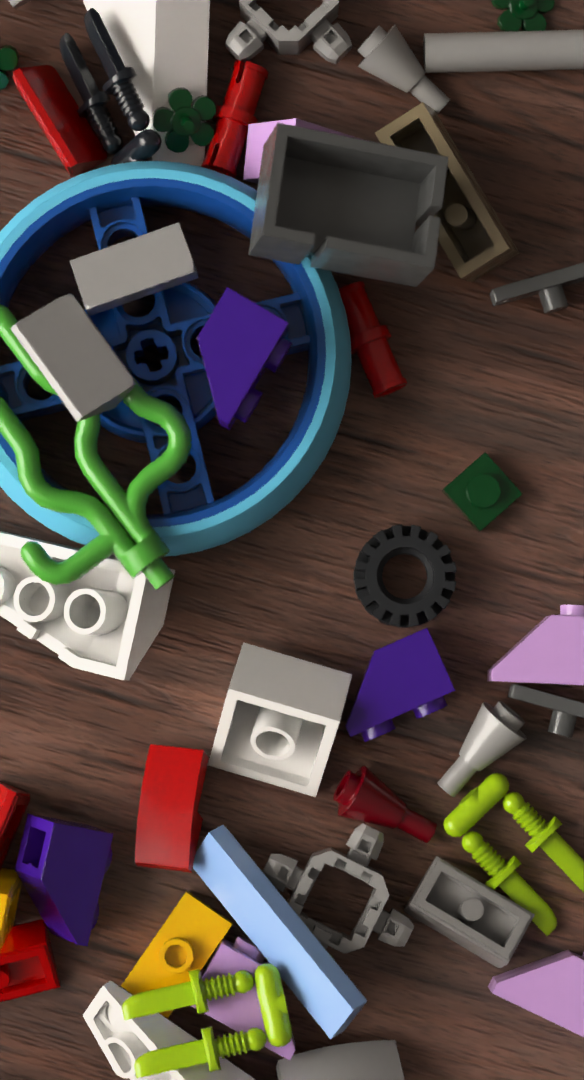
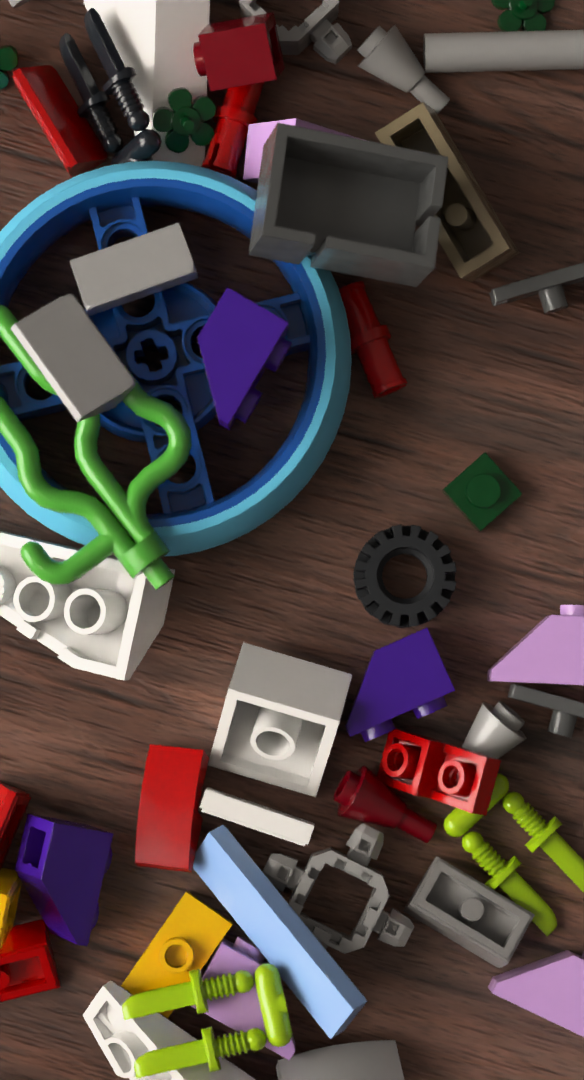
(239, 52): none -> dark red brick
(256, 816): none -> white tile
(438, 771): none -> red slope

